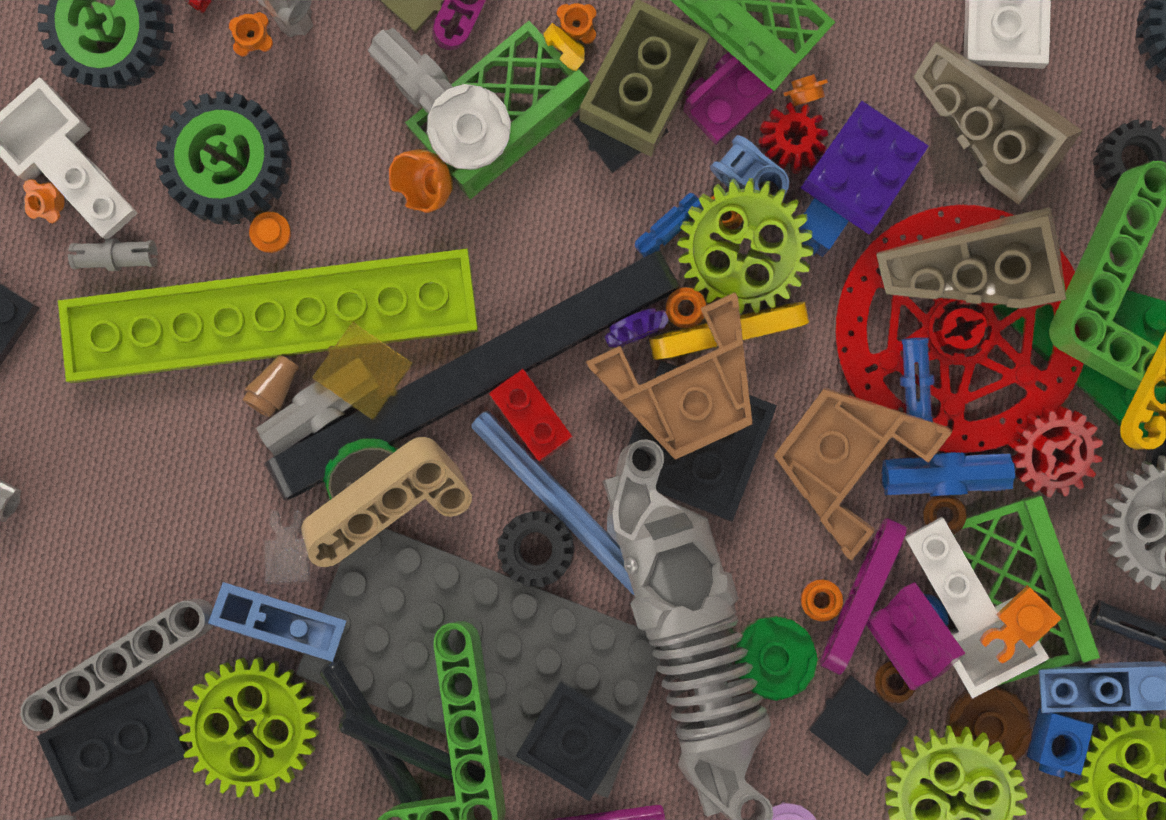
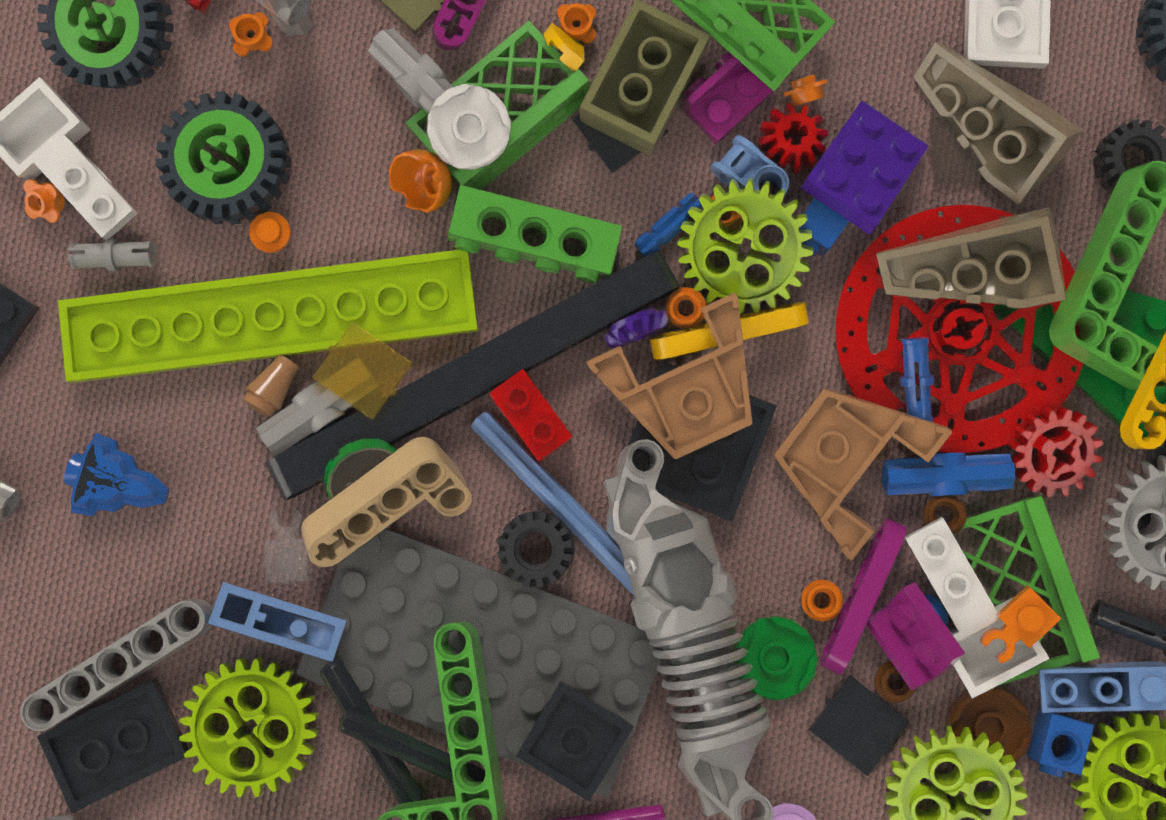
(110, 480): none -> blue rock
(597, 236): none -> bright green brick

